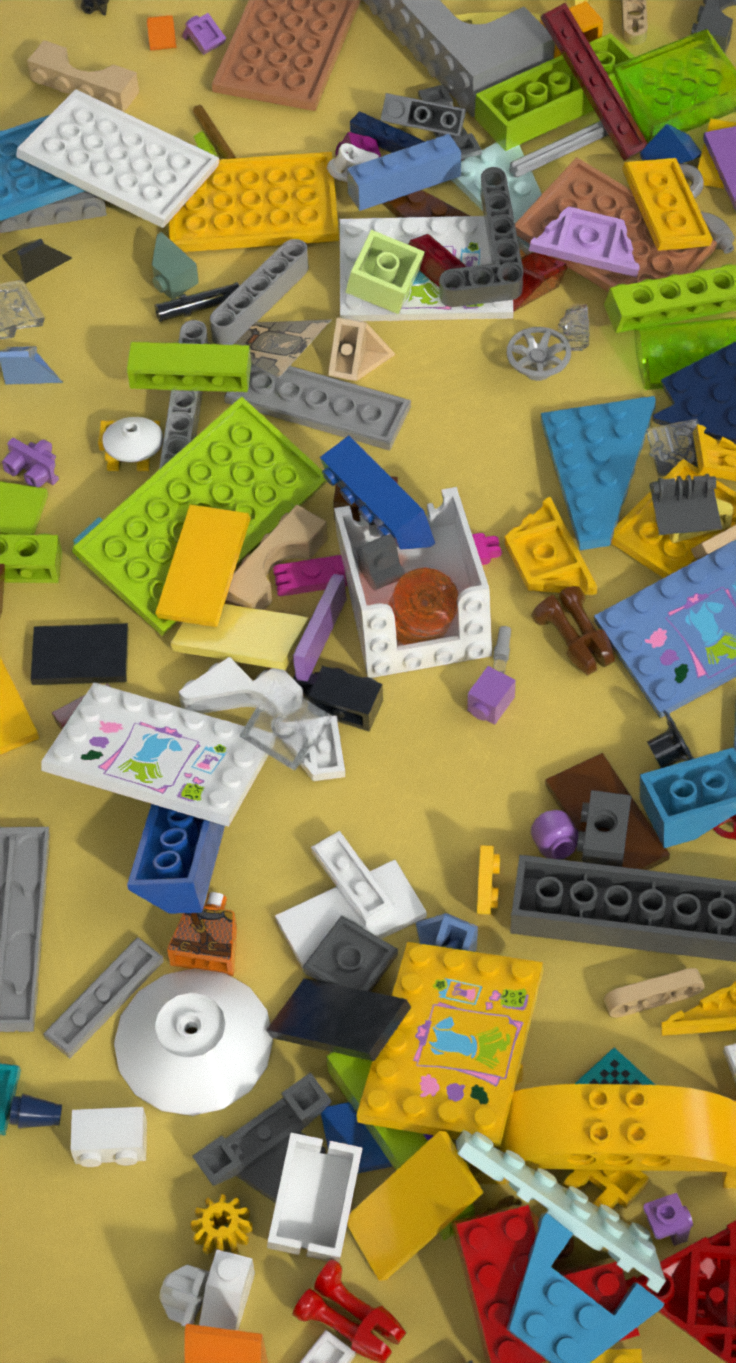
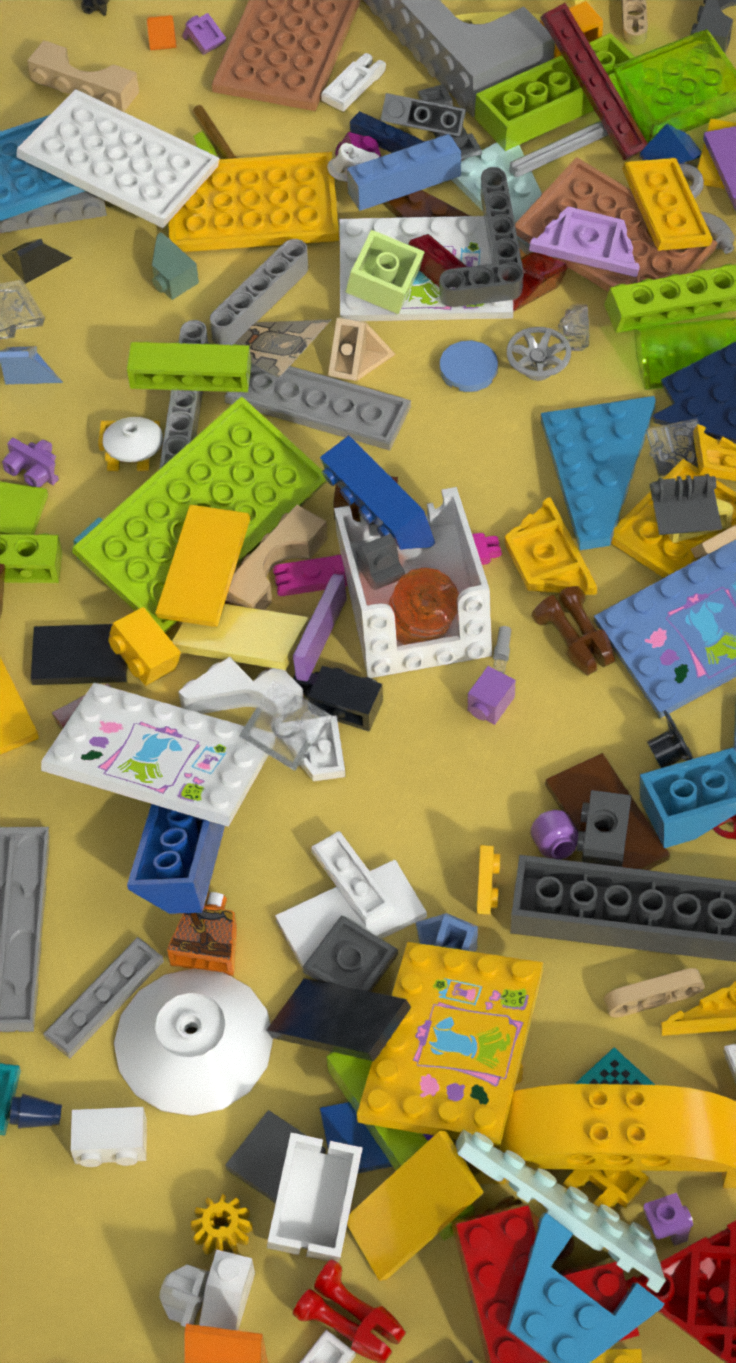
(143, 646): none -> yellow brick
(166, 311): black pin -> none
(264, 1133): dark grey slope -> none
(353, 82): none -> white hinge
(468, 366): none -> medium blue tile

